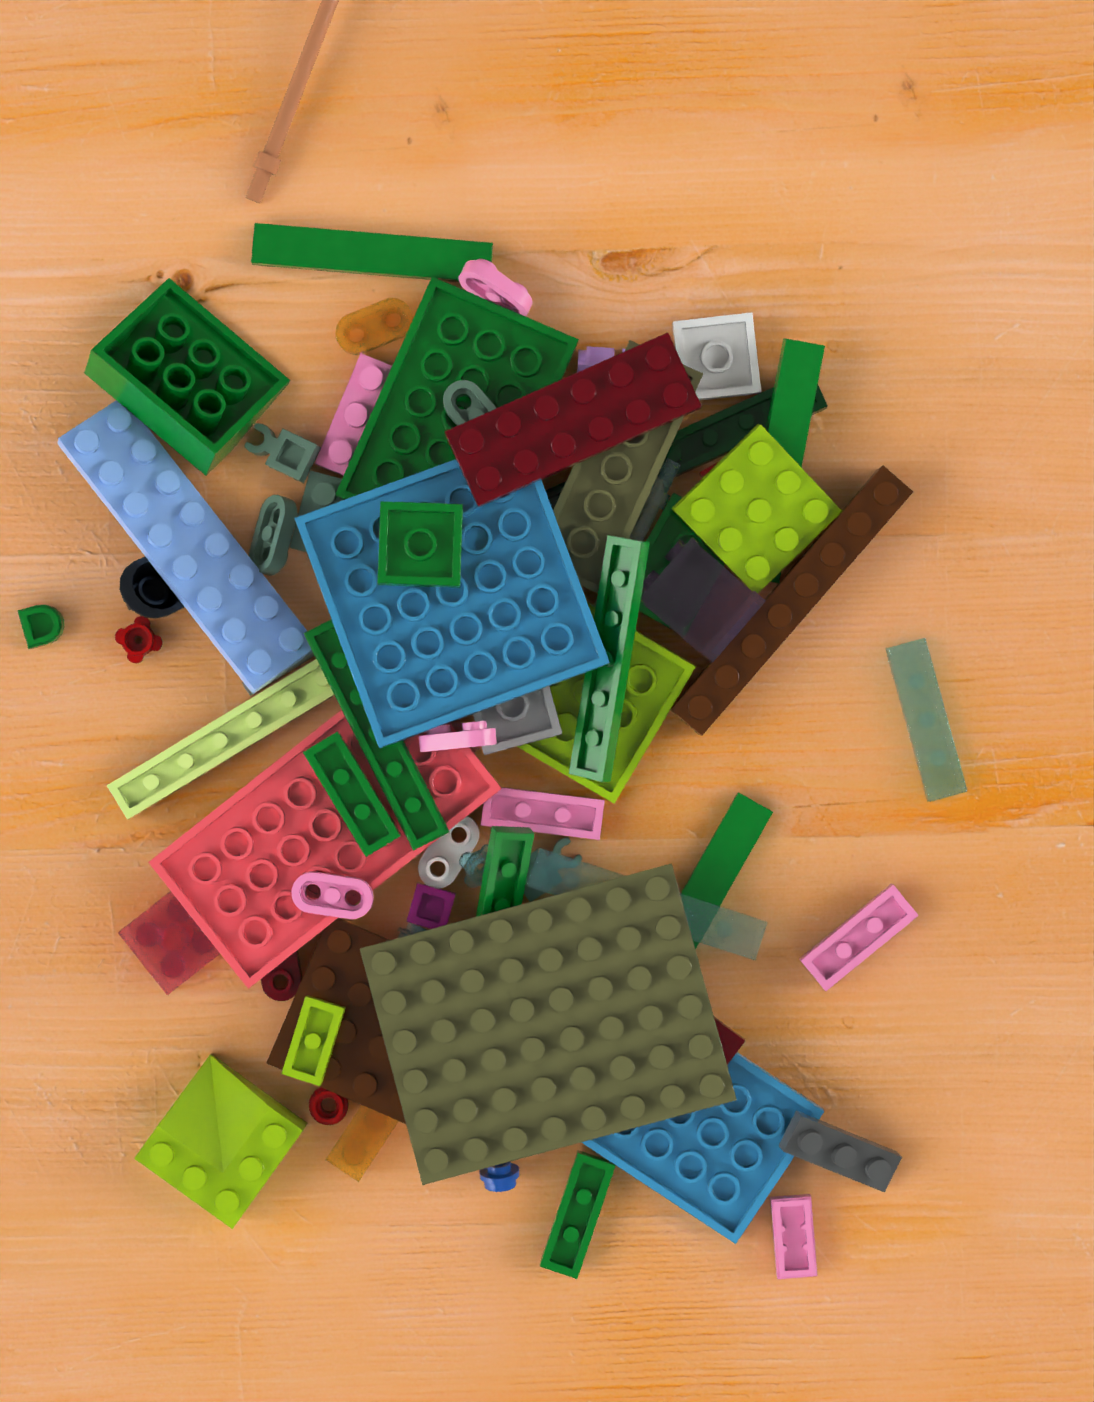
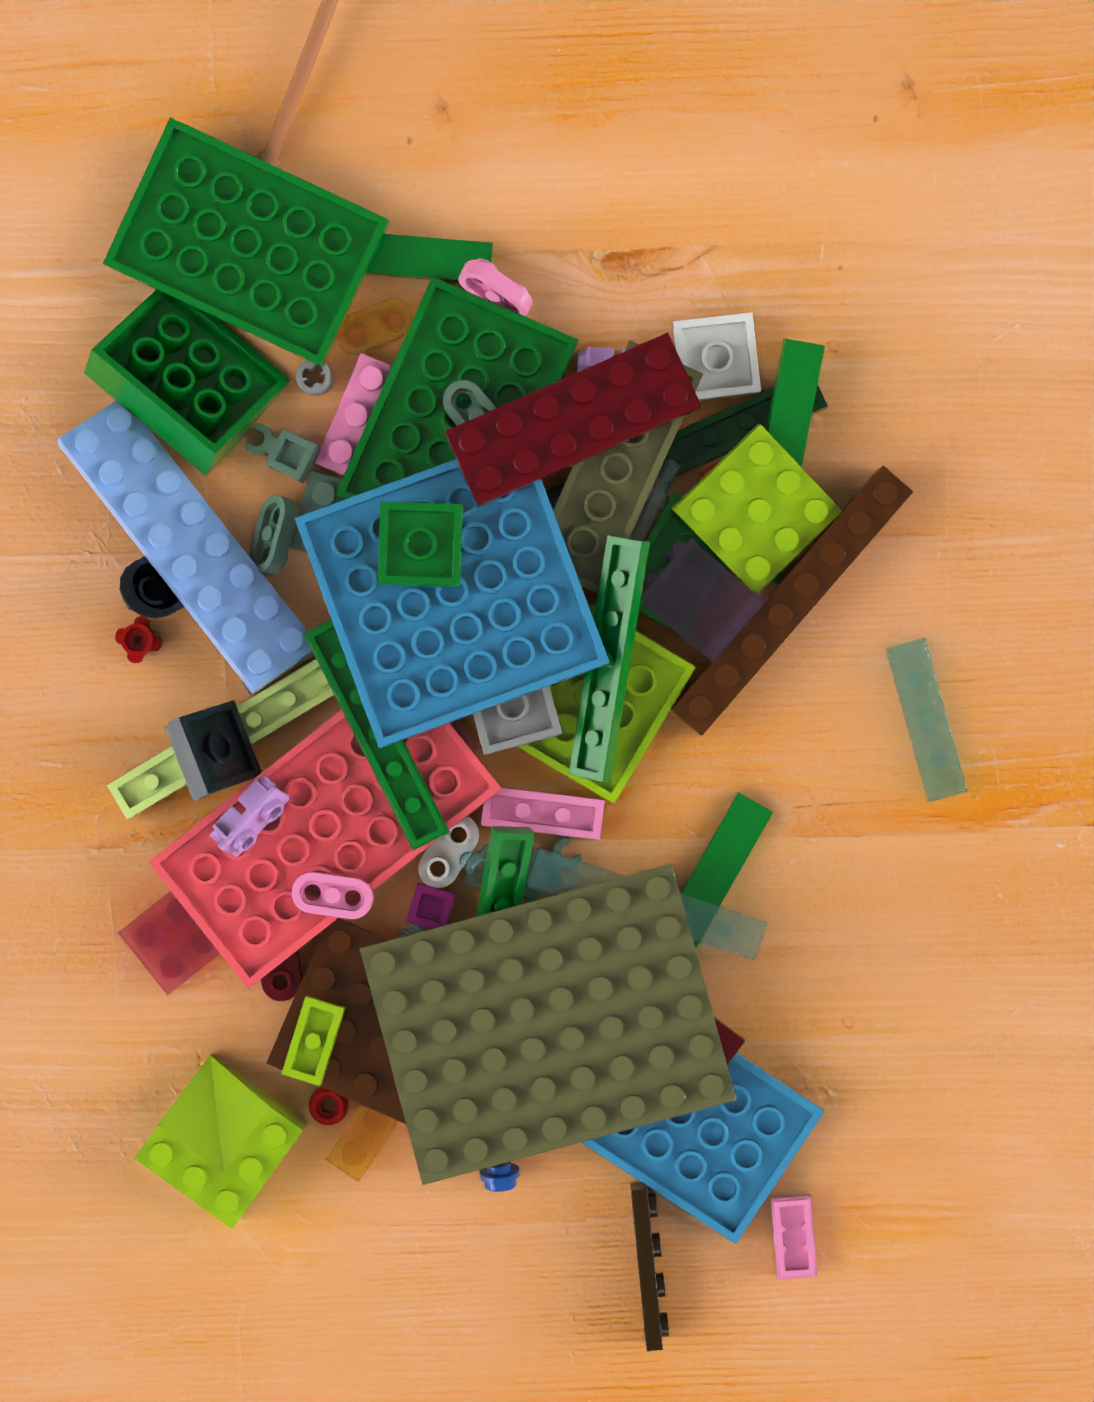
(41, 625): green tile -> none
(213, 749): none -> black bracket
(246, 242): none -> green plate
(263, 805): none -> lavender hinge
(317, 388): none -> light grey bush
(352, 793): green plate -> none
(473, 735): bright pink plate -> none
(577, 1214): green plate -> none
(651, 1283): none -> dark brown plate
(840, 1151): dark grey plate -> none
(858, 937): bright pink plate -> none

